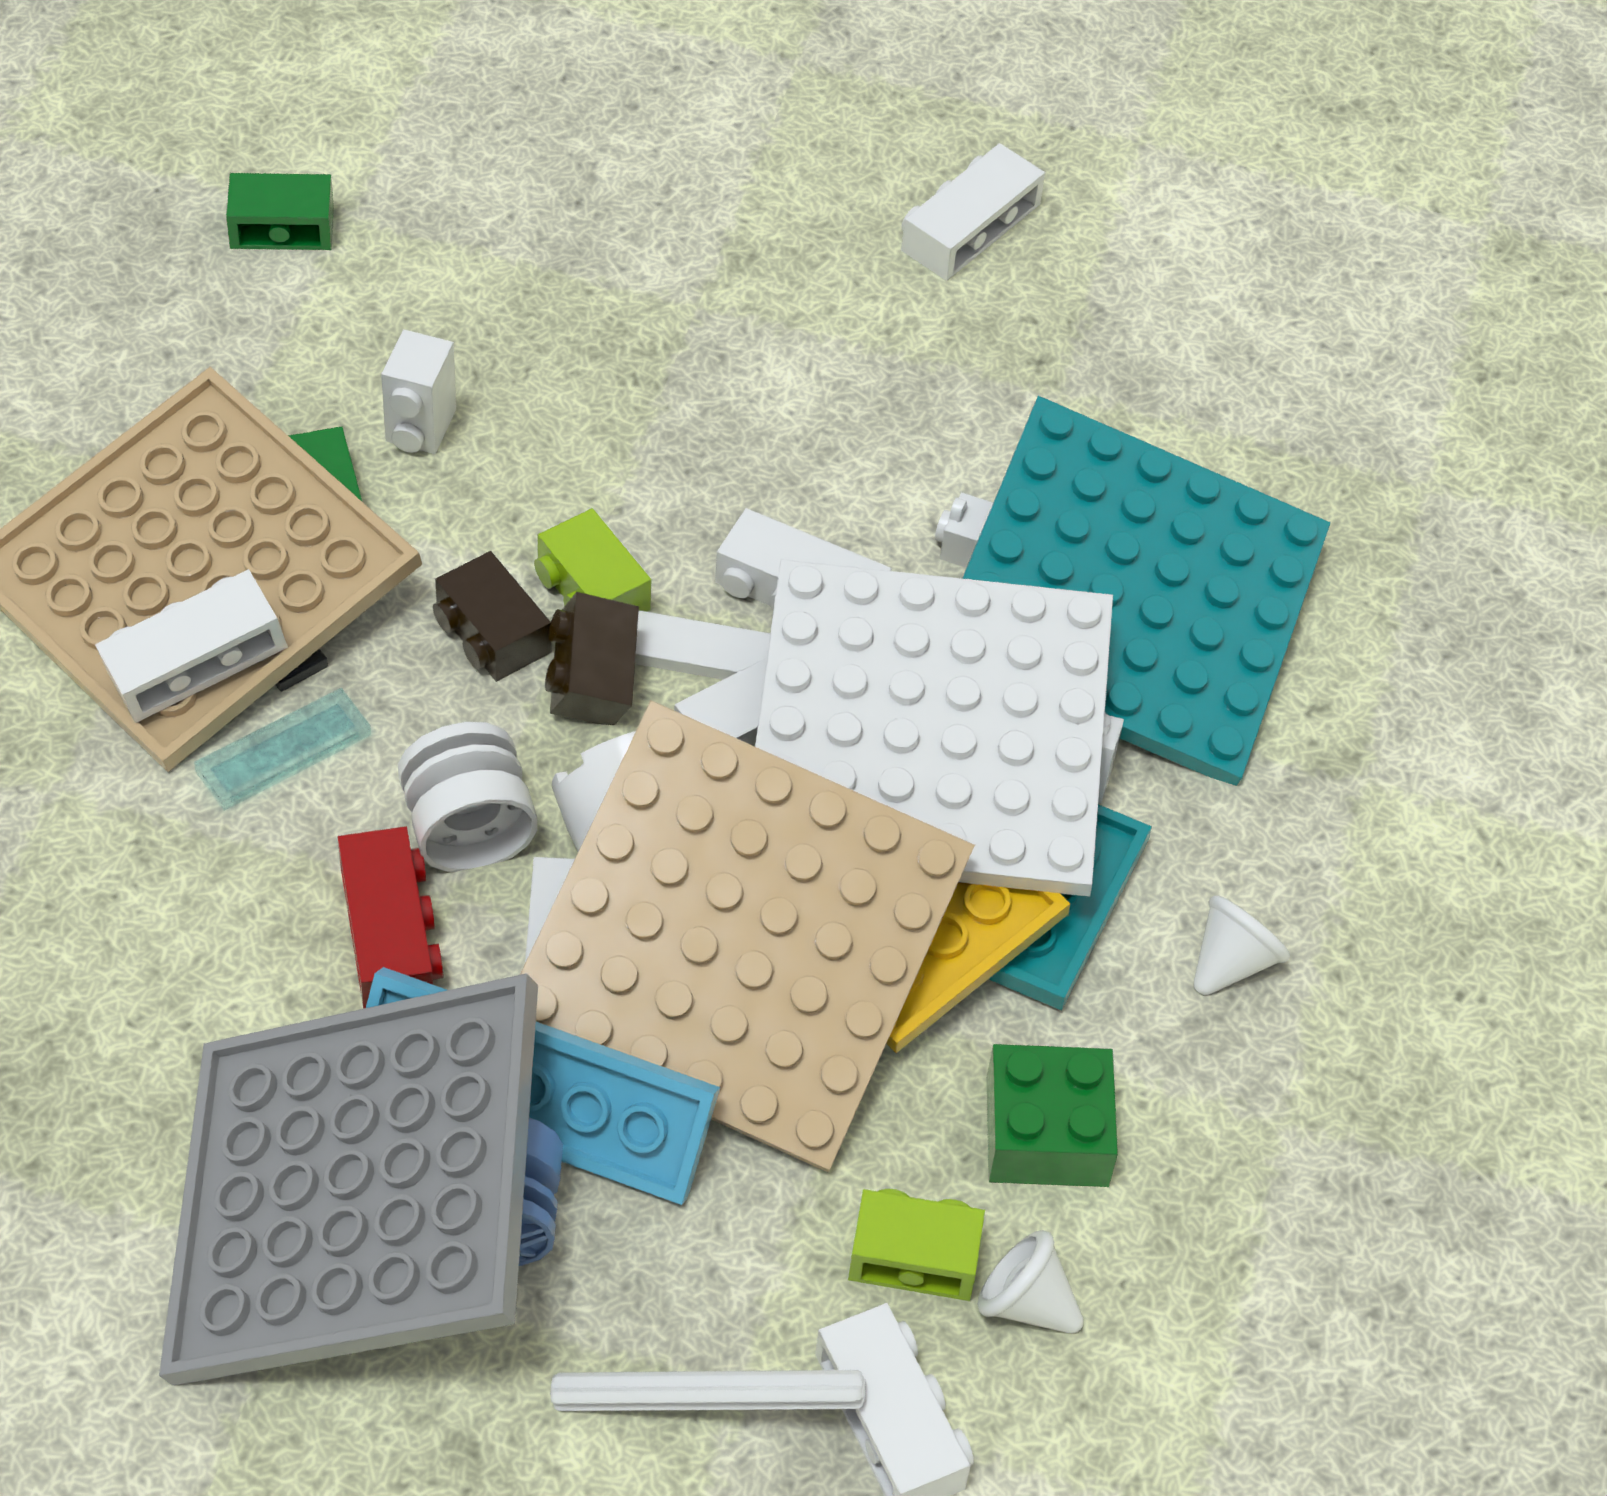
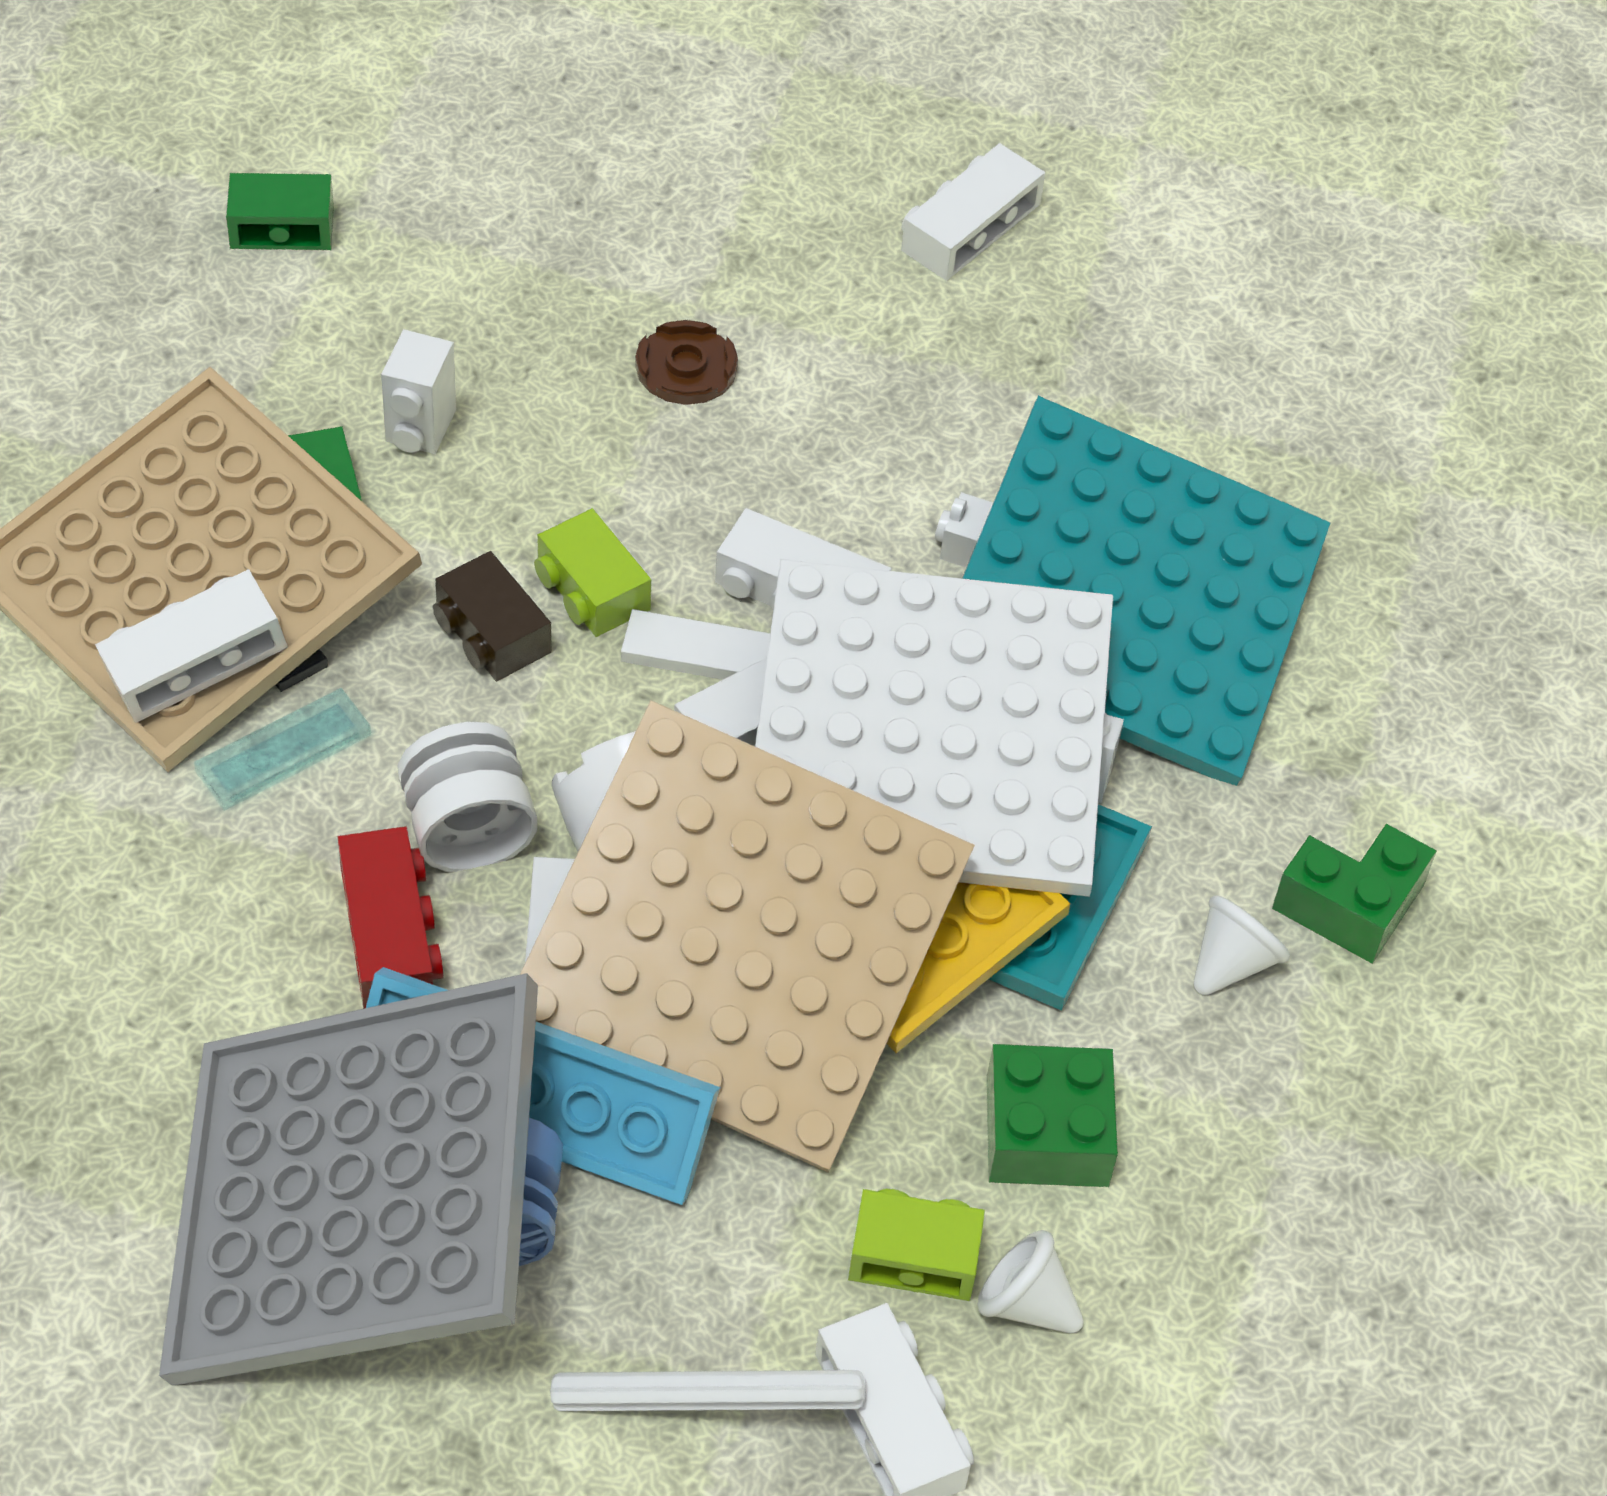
(592, 659): dark brown brick -> none
(690, 375): none -> reddish brown tile
(1352, 899): none -> green brick

